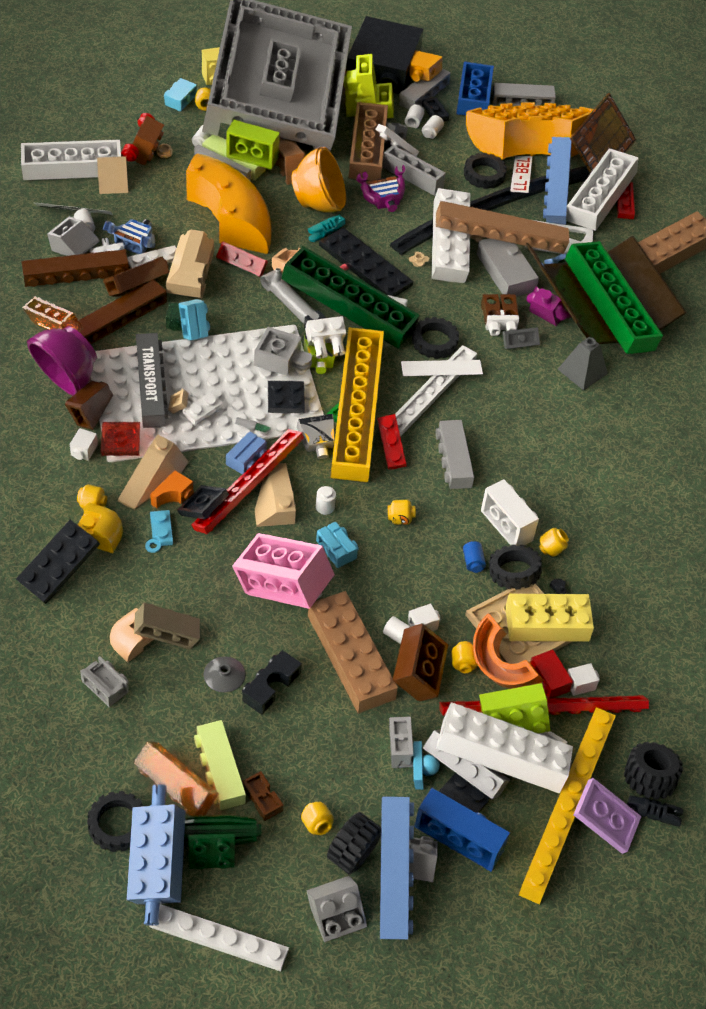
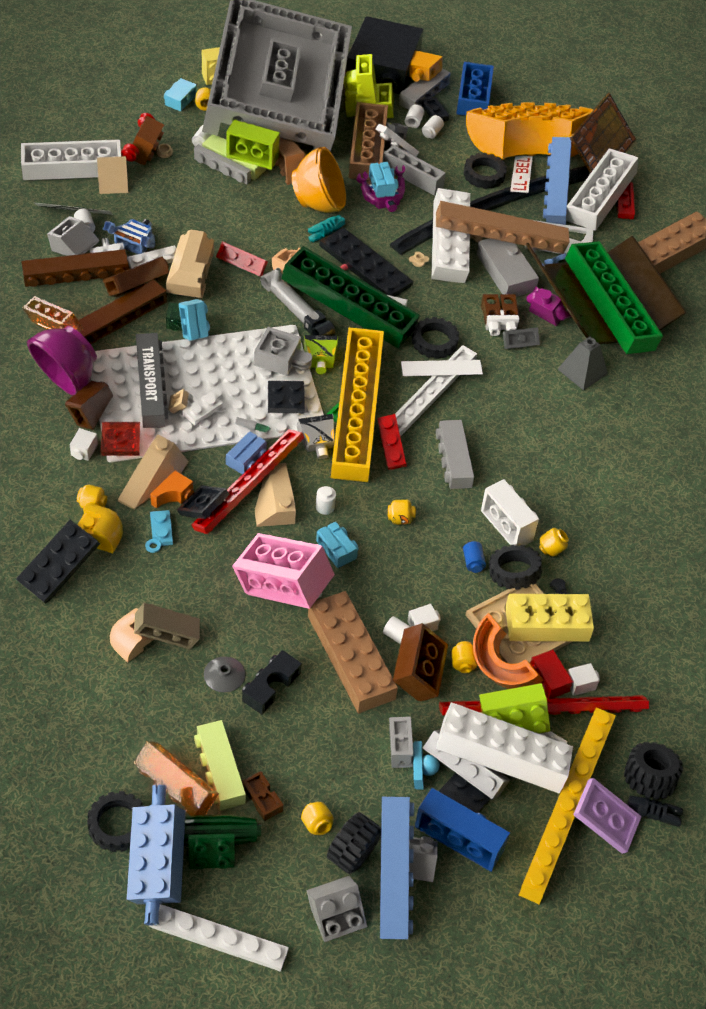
(105, 681): light grey hinge -> none
(233, 201): light orange brick -> none
(326, 331): white brick -> none
(383, 179): none -> medium azure brick
(520, 93): light grey brick -> none

